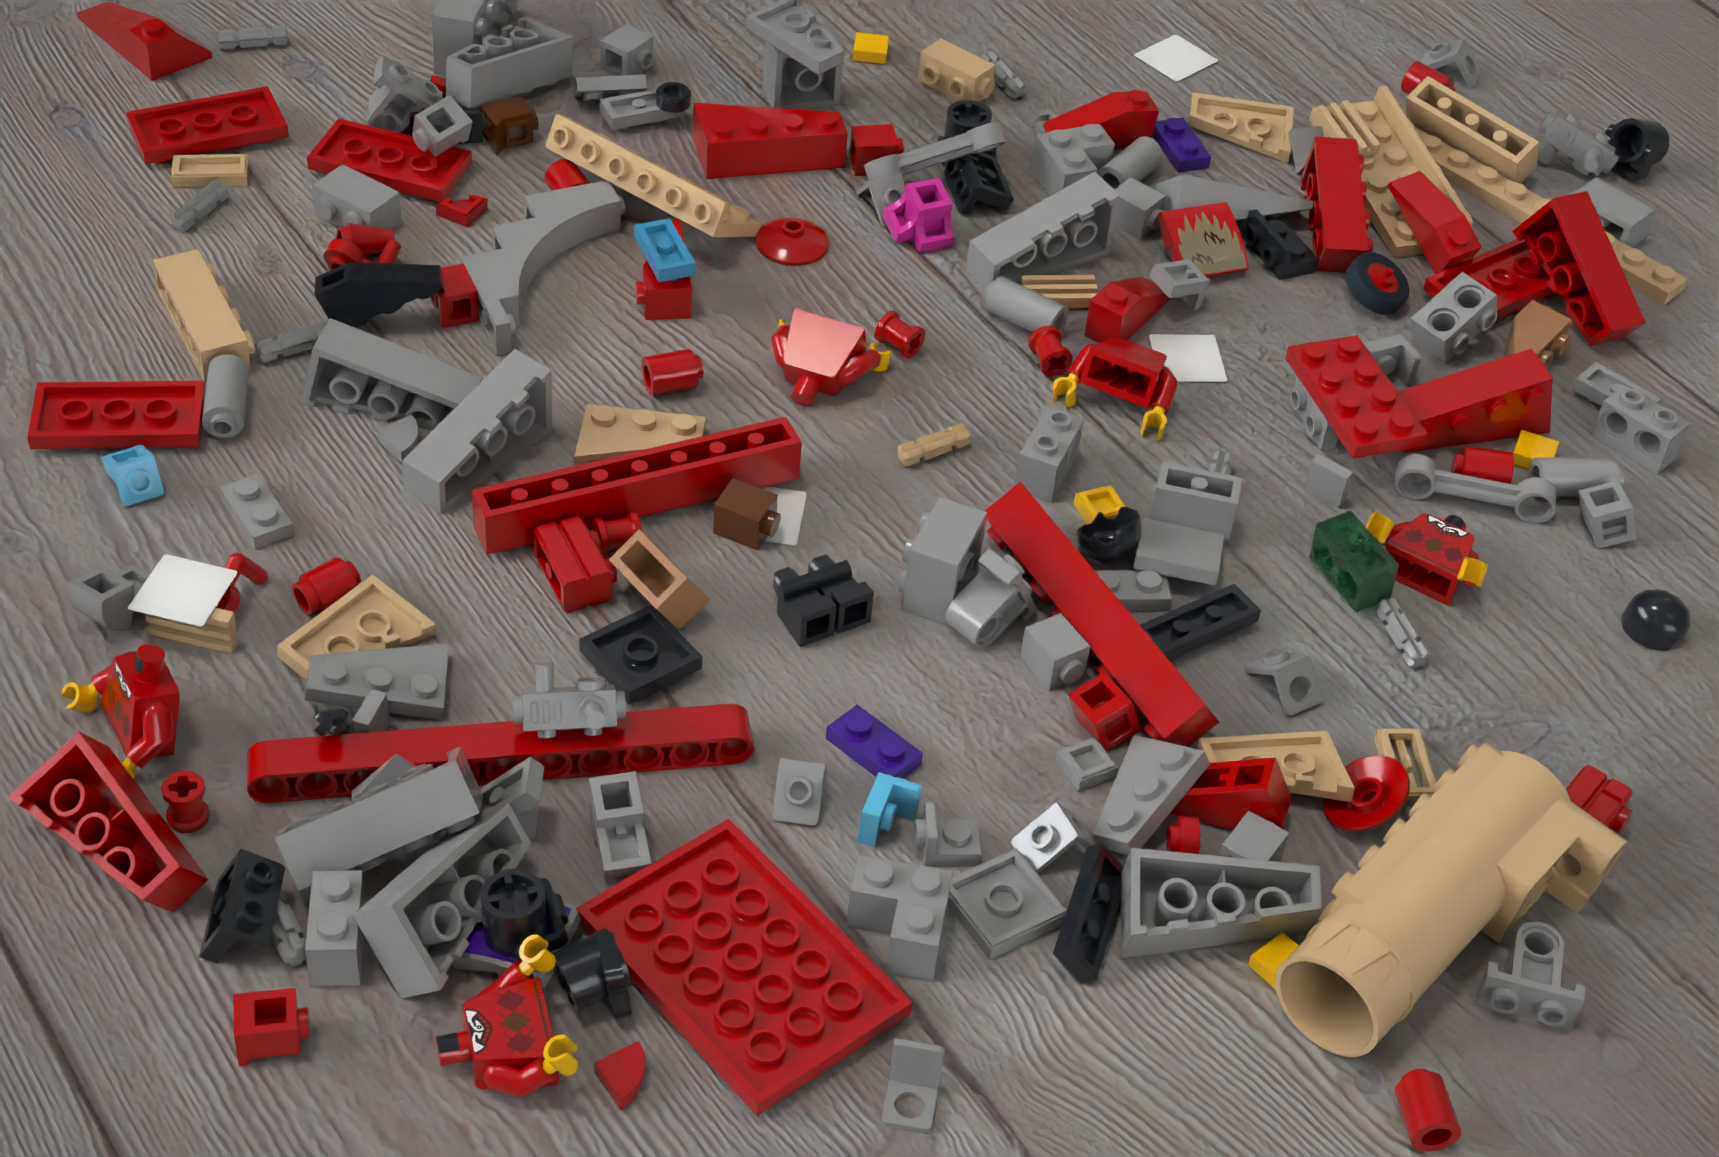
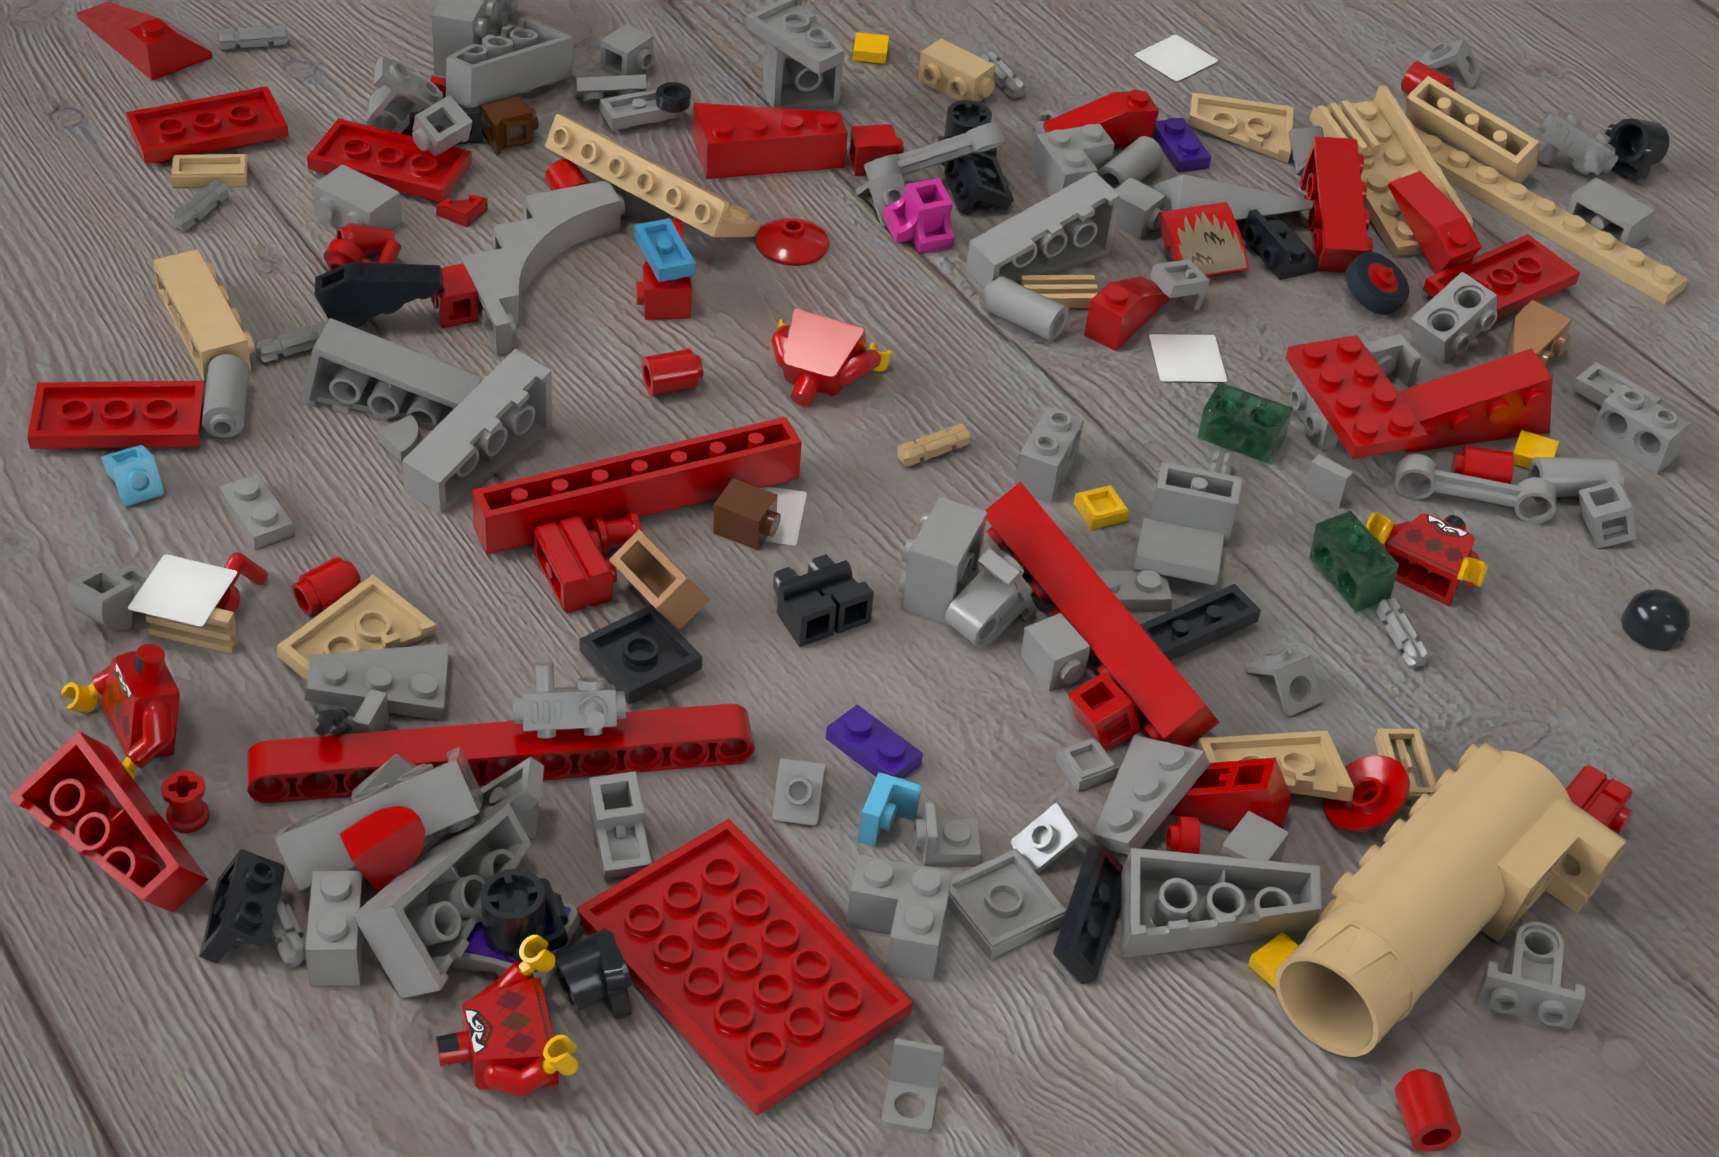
(268, 1024): red brick -> none
(385, 843): none -> red brick
(620, 431): tan wing -> none
(622, 1073): red tile -> none
(899, 334): red bush -> none
(1048, 346): red bush -> none
(1111, 537): black hair -> none
(1125, 372): red torso -> none
(1244, 423): none -> clear green brick
(1582, 267): red wedge -> none

